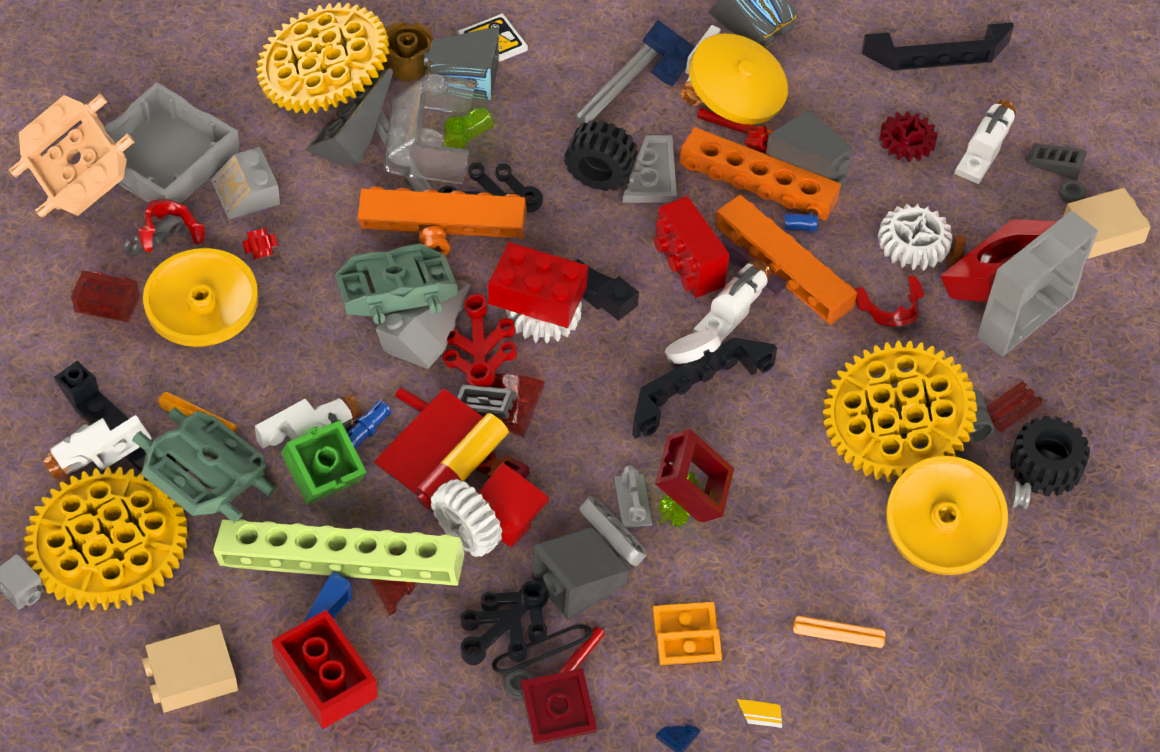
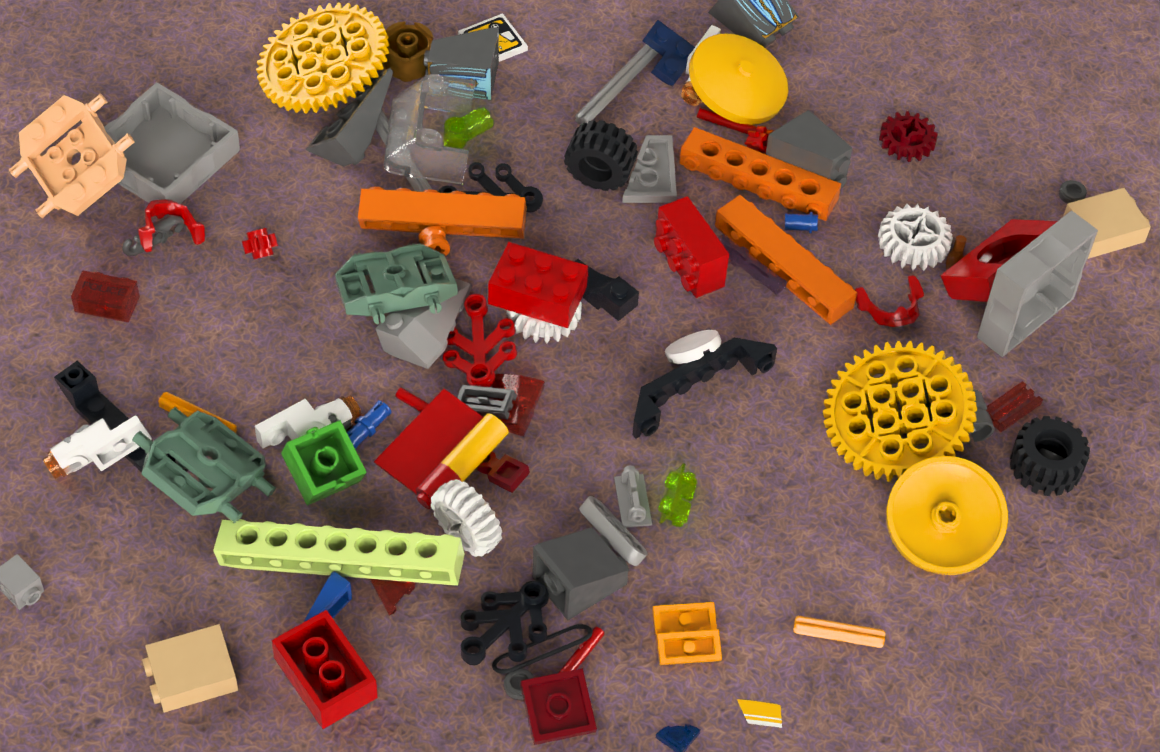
(89, 580): yellow gear -> none
(200, 297): yellow dish -> none
(246, 184): light grey slope -> none
(513, 501): red slope -> none
(673, 471): dark red window -> none
(735, 299): white plate -> none
(881, 49): black slope -> none
(986, 141): white plate -> none
(1020, 495): light grey bush -> none
(1069, 168): dark grey slope -> none

